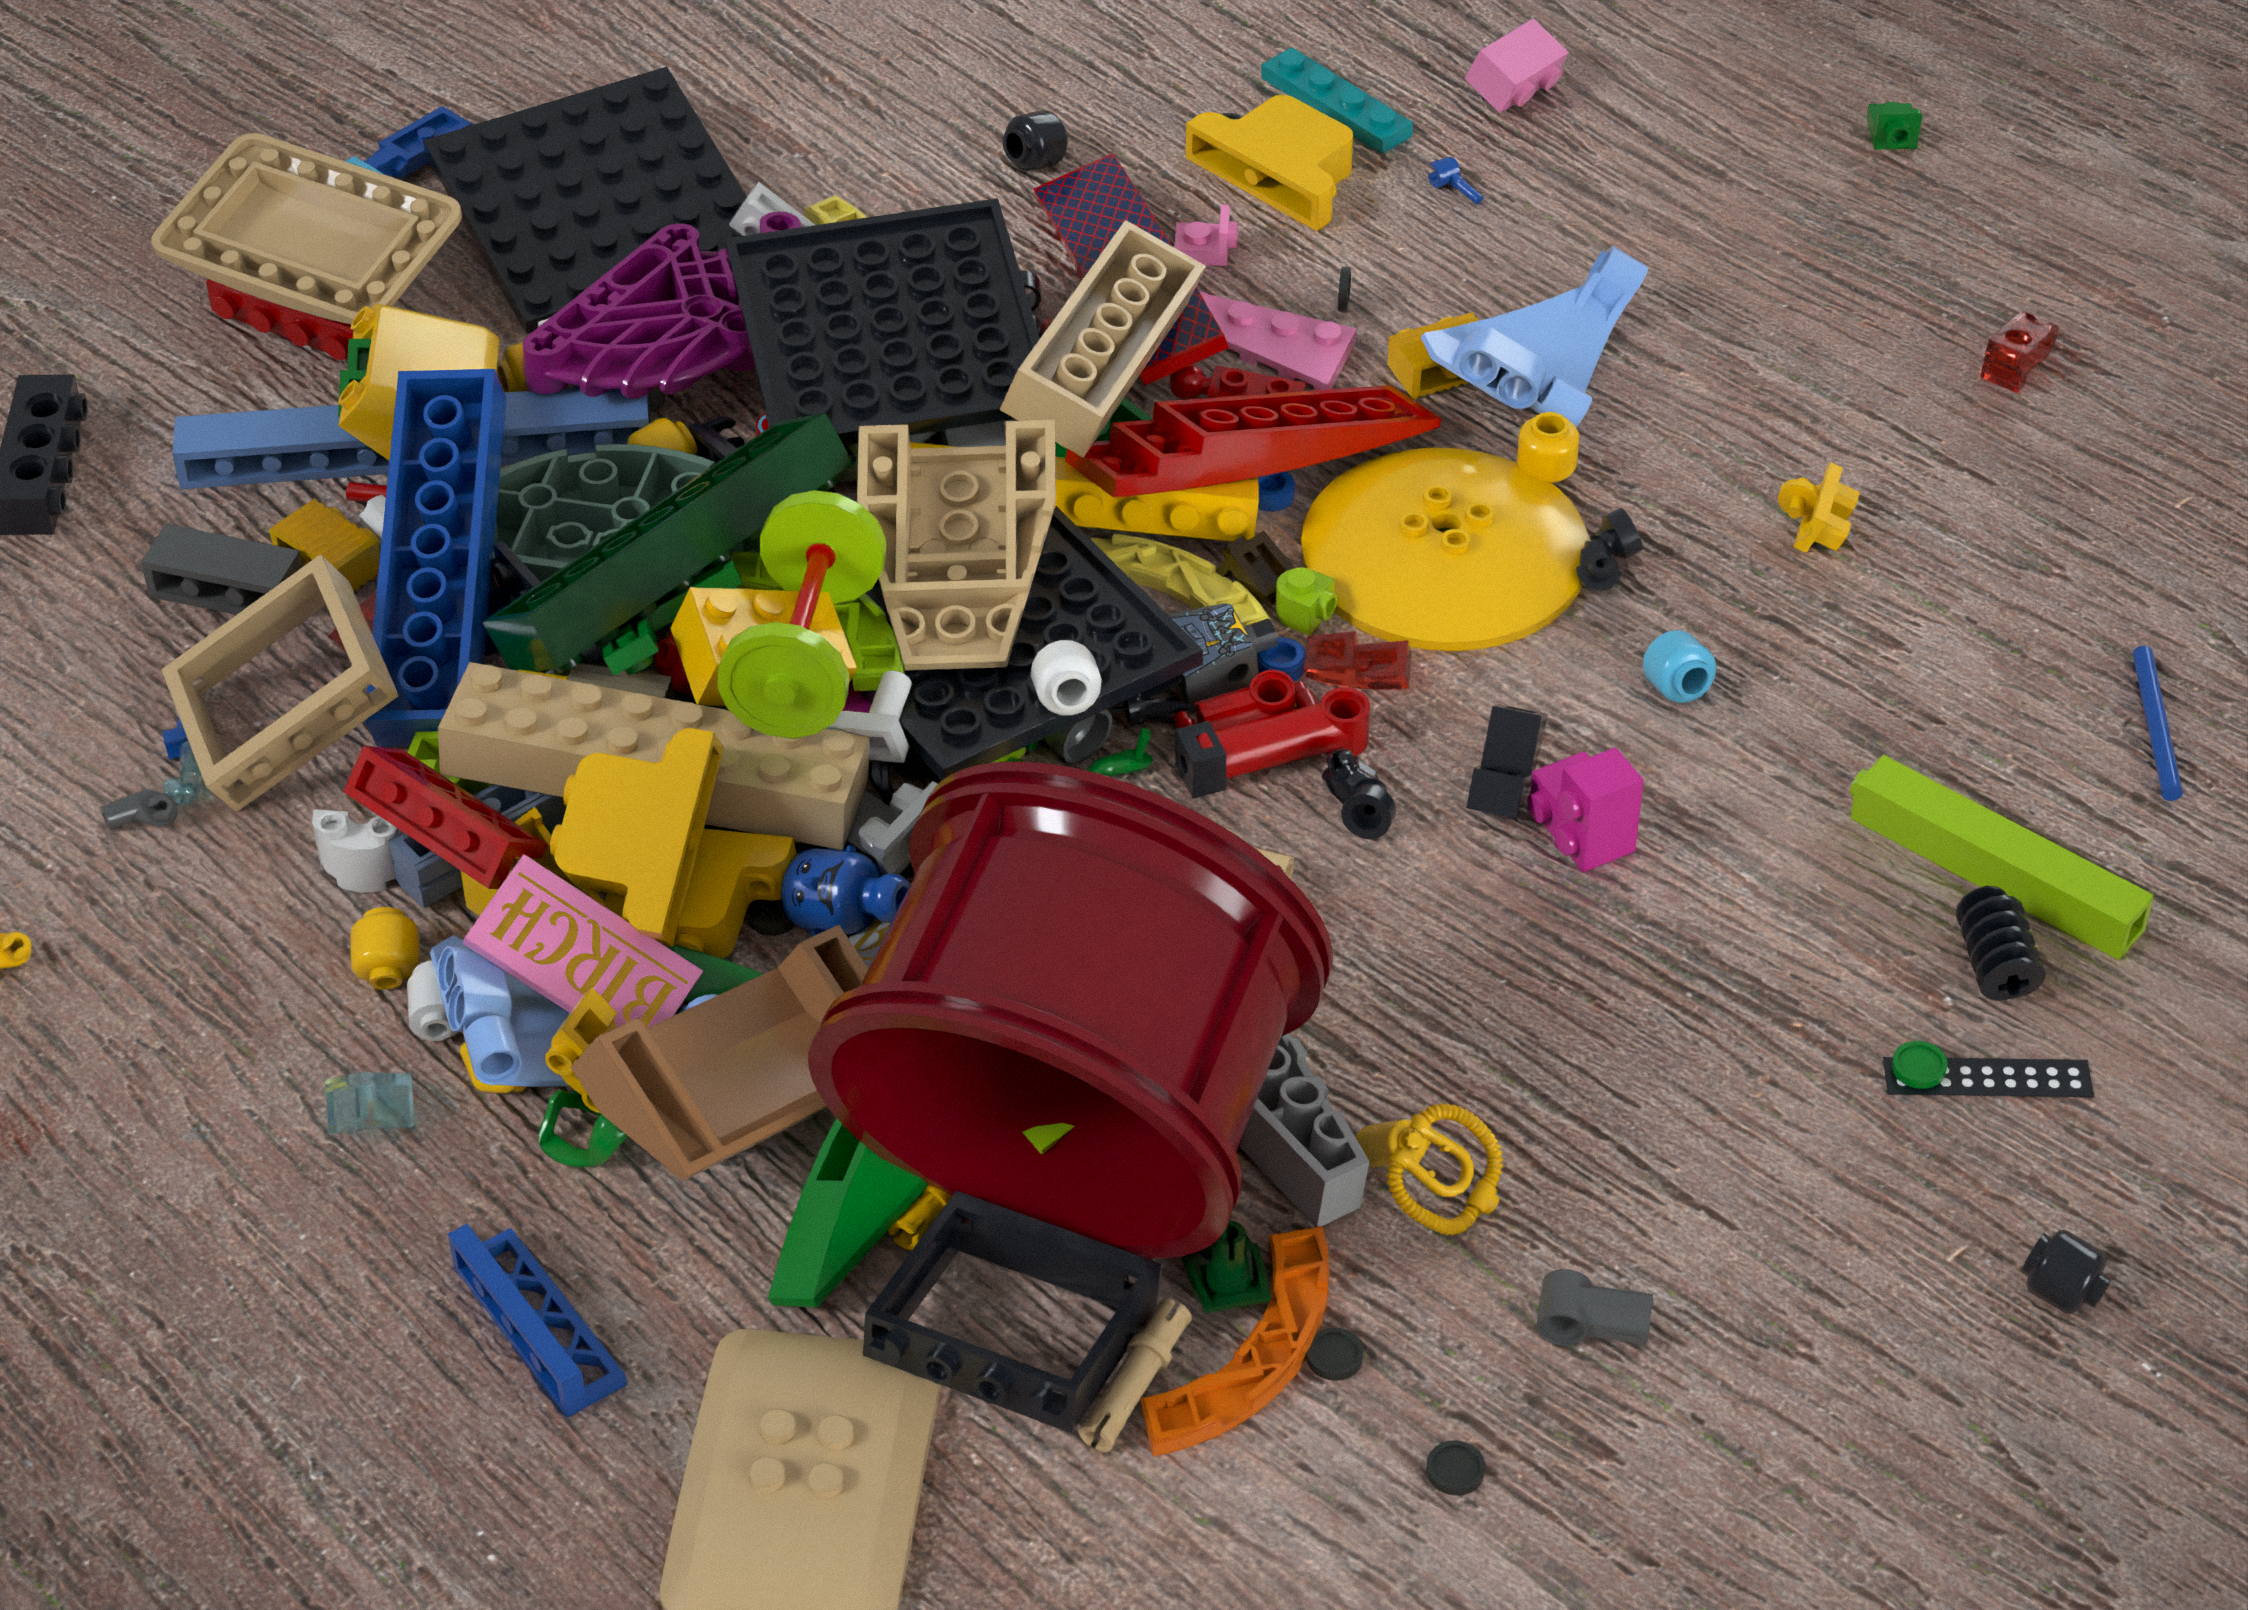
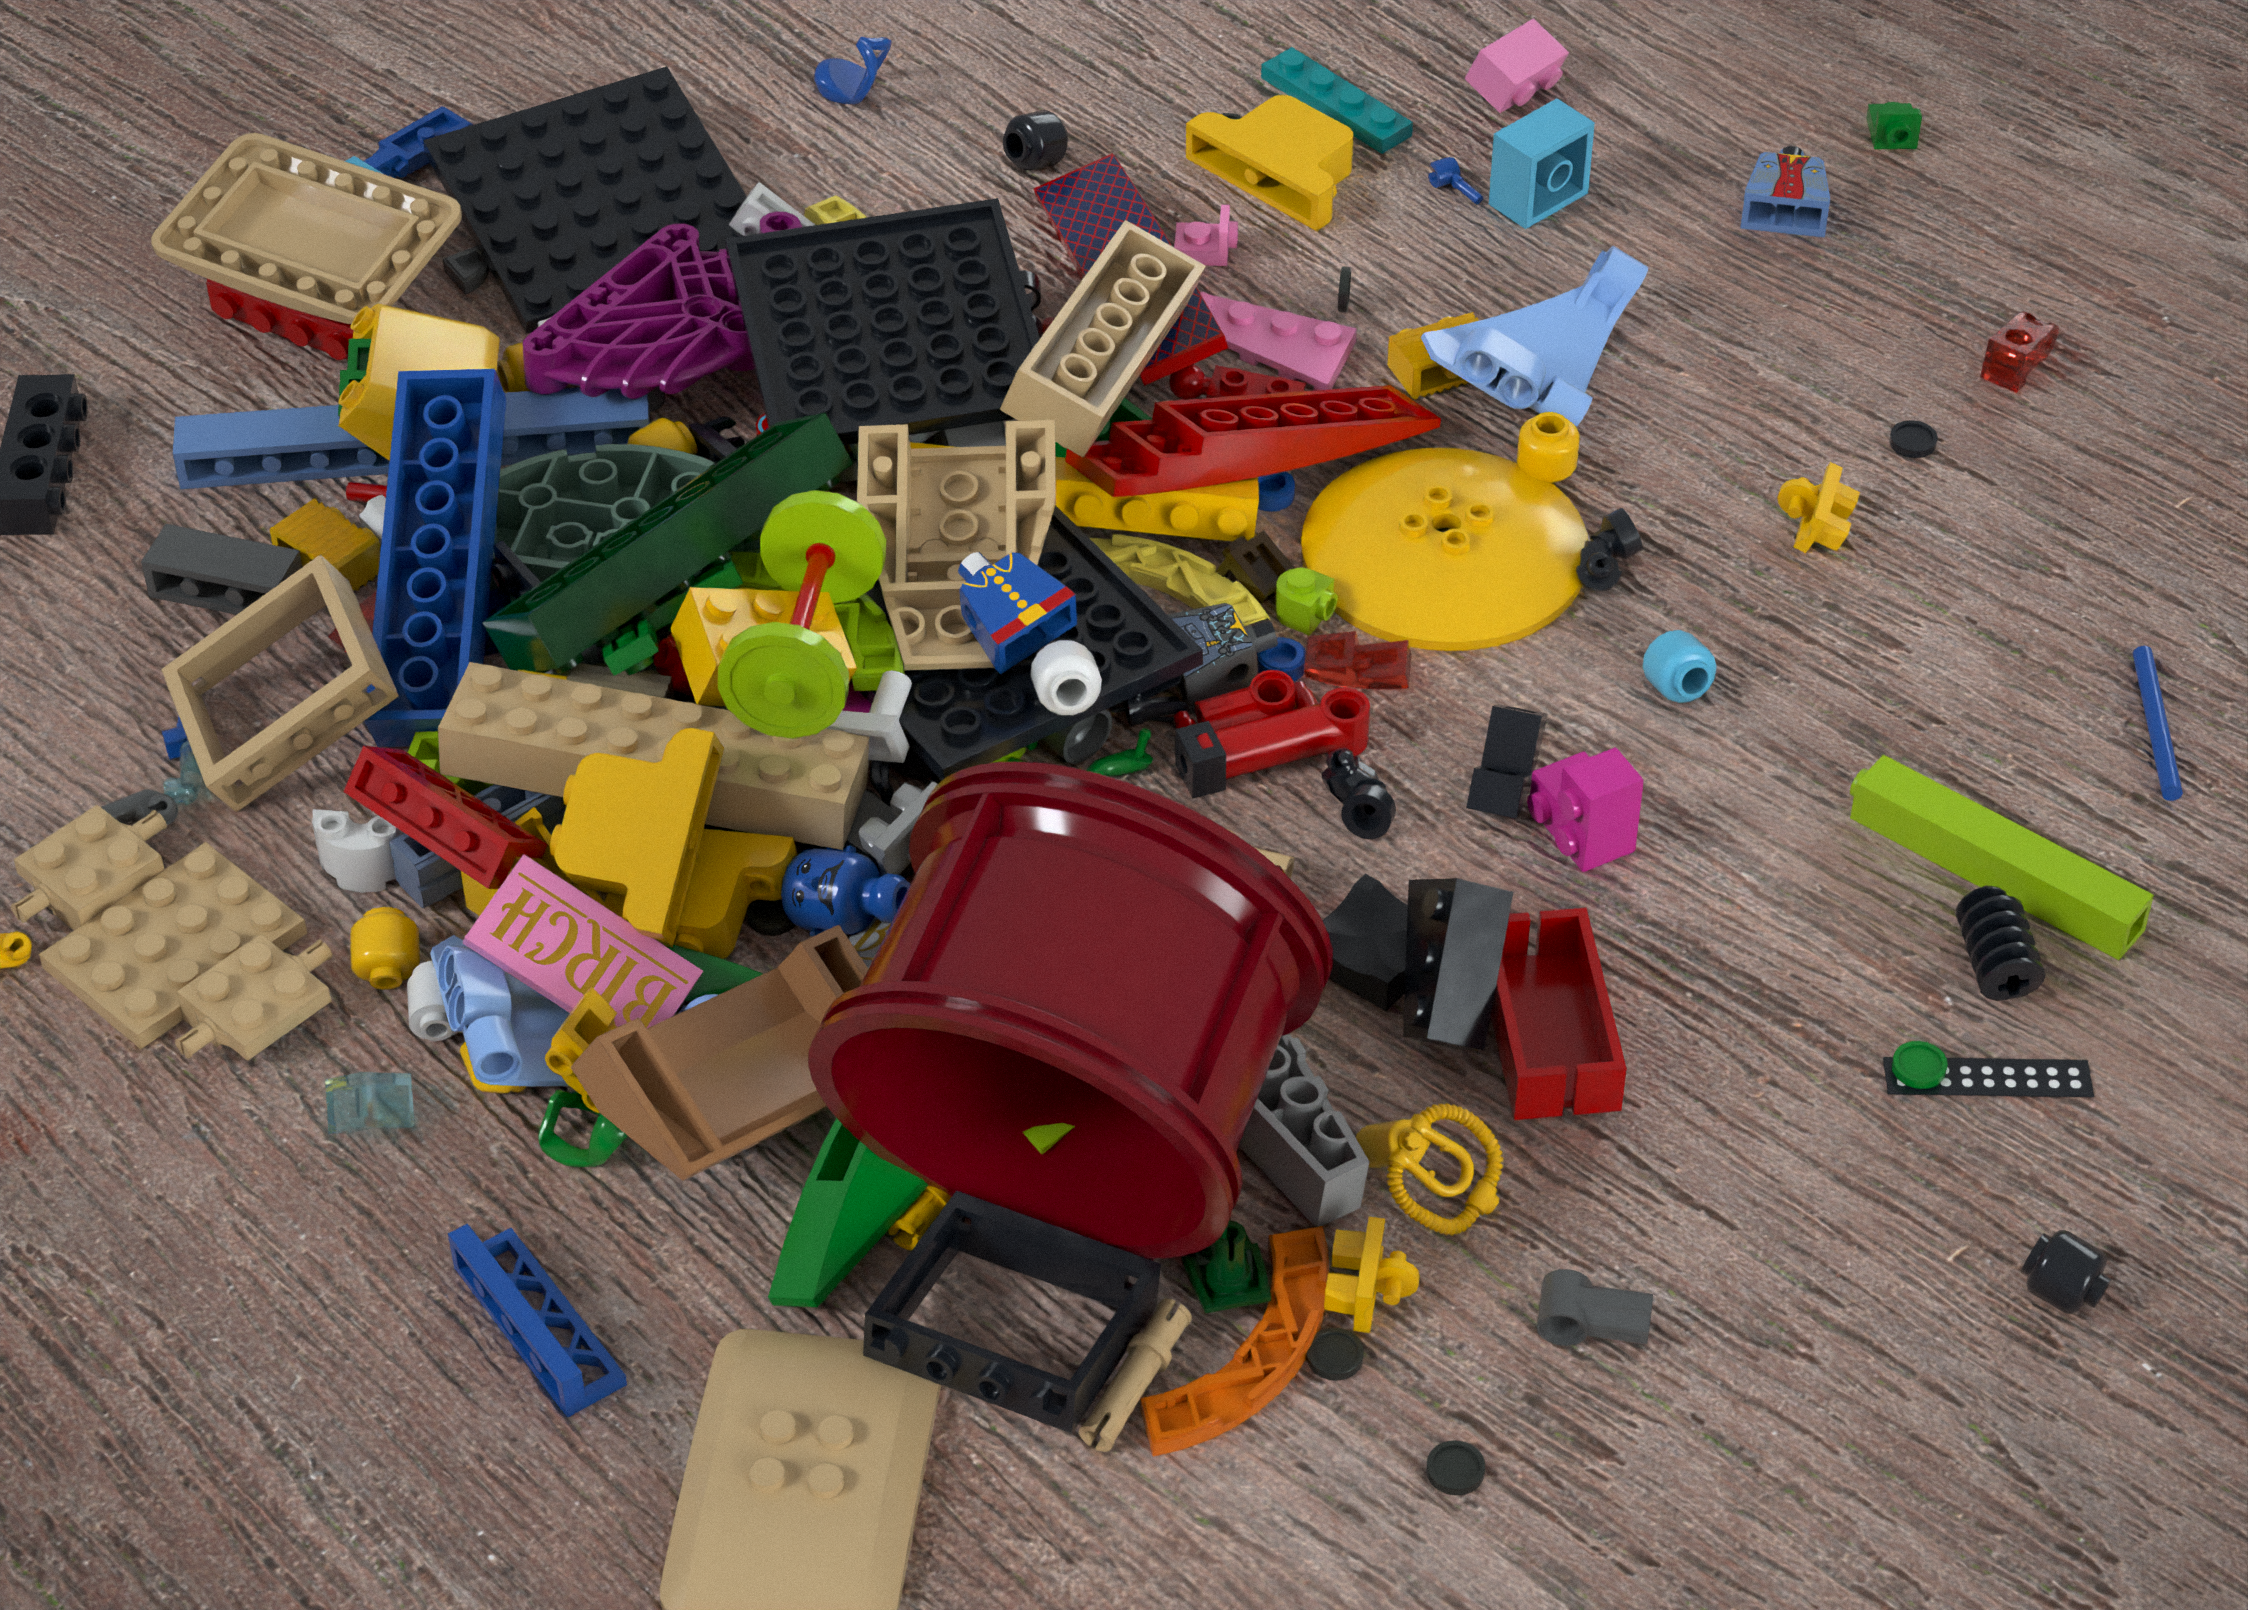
(171, 940): none -> tan piece
(467, 269): none -> dark grey tile
(846, 81): none -> blue piece
(1013, 607): none -> blue torso
(1369, 943): none -> black brick
(1388, 1276): none -> yellow hips
(1453, 960): none -> black wedge
(1541, 163): none -> medium azure brick
(1556, 1020): none -> red piece
(1787, 194): none -> medium blue torso
(1913, 439): none -> black piece

